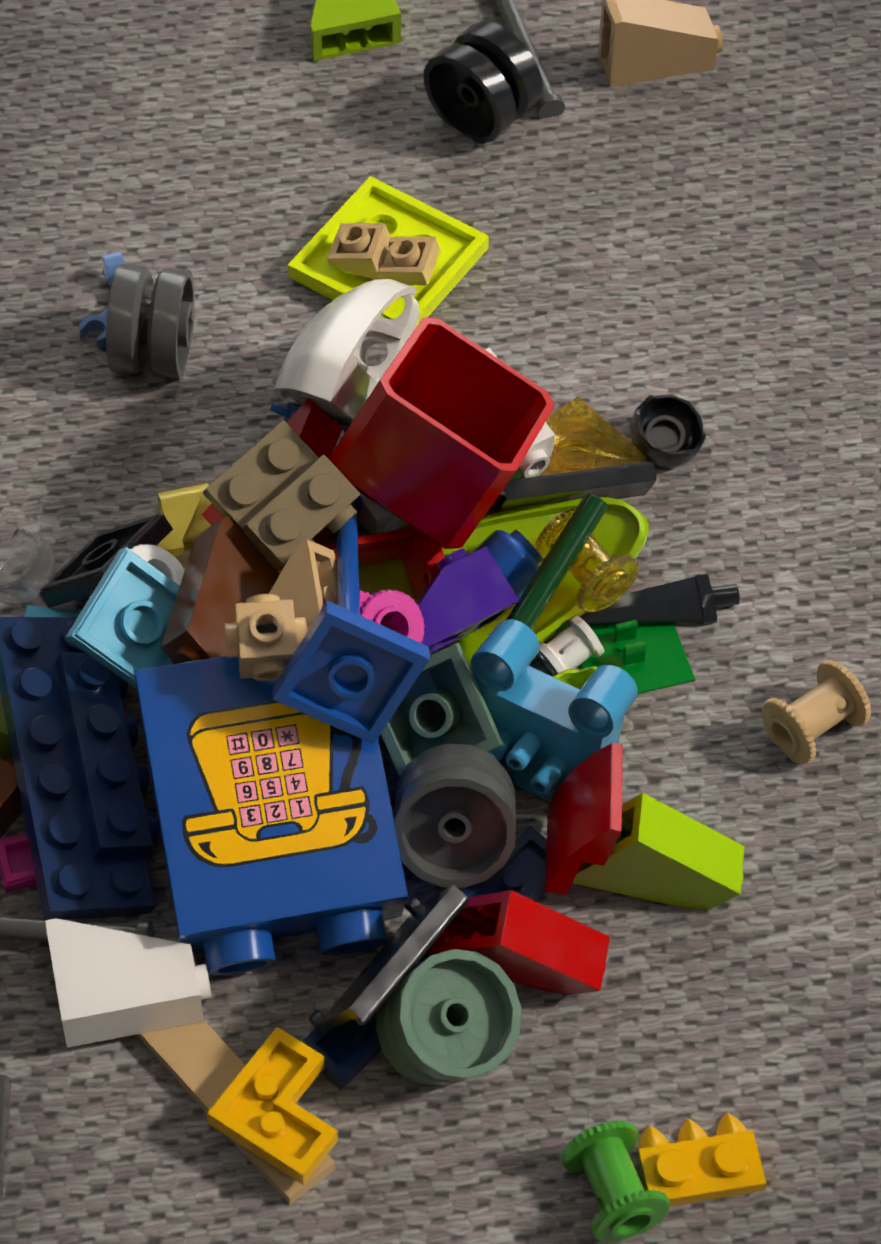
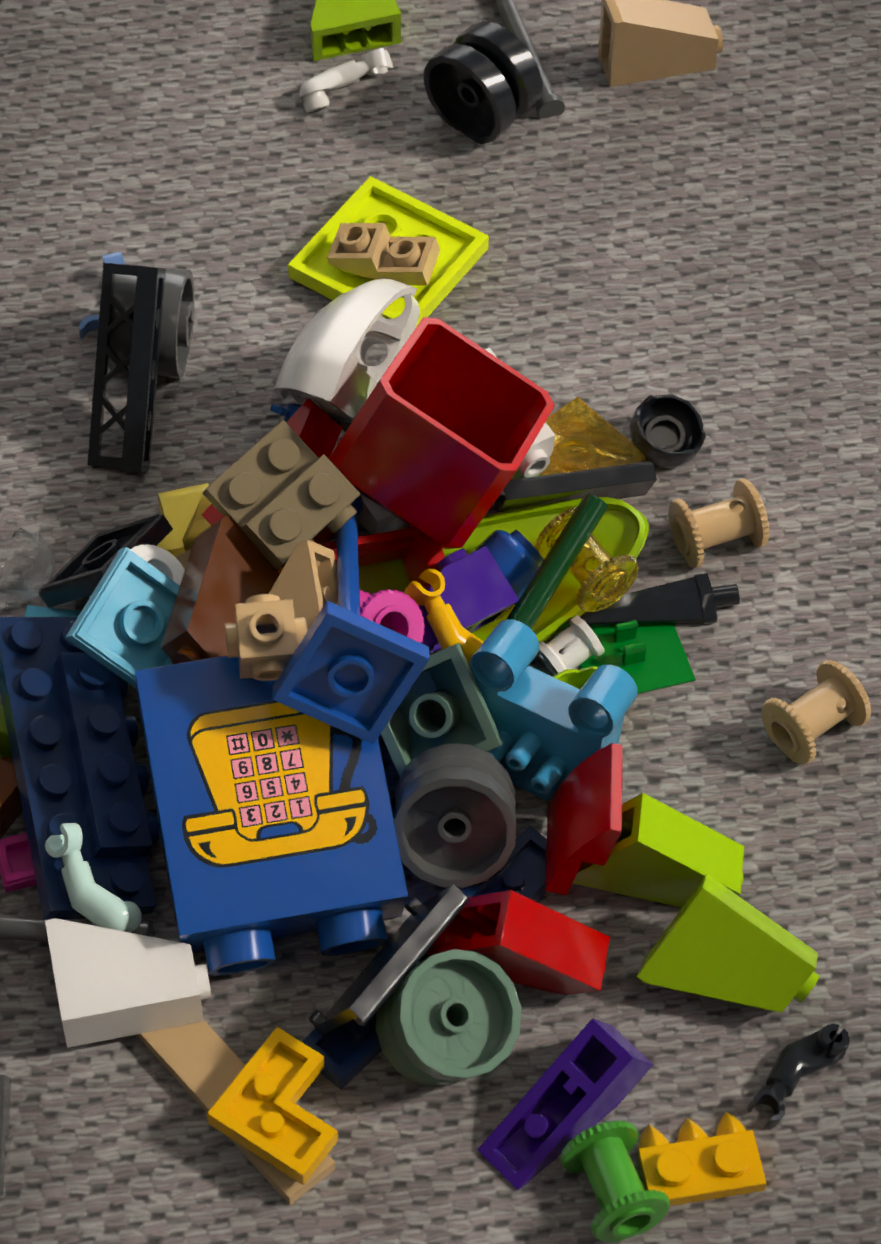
(84, 894): none -> light aqua arm
(141, 372): none -> black fence
(340, 76): none -> white arm
(441, 615): none -> yellow arm
(566, 1100): none -> dark purple slope
(719, 522): none -> tan hose
(730, 953): none -> lime slope
(796, 1061): none -> black arm

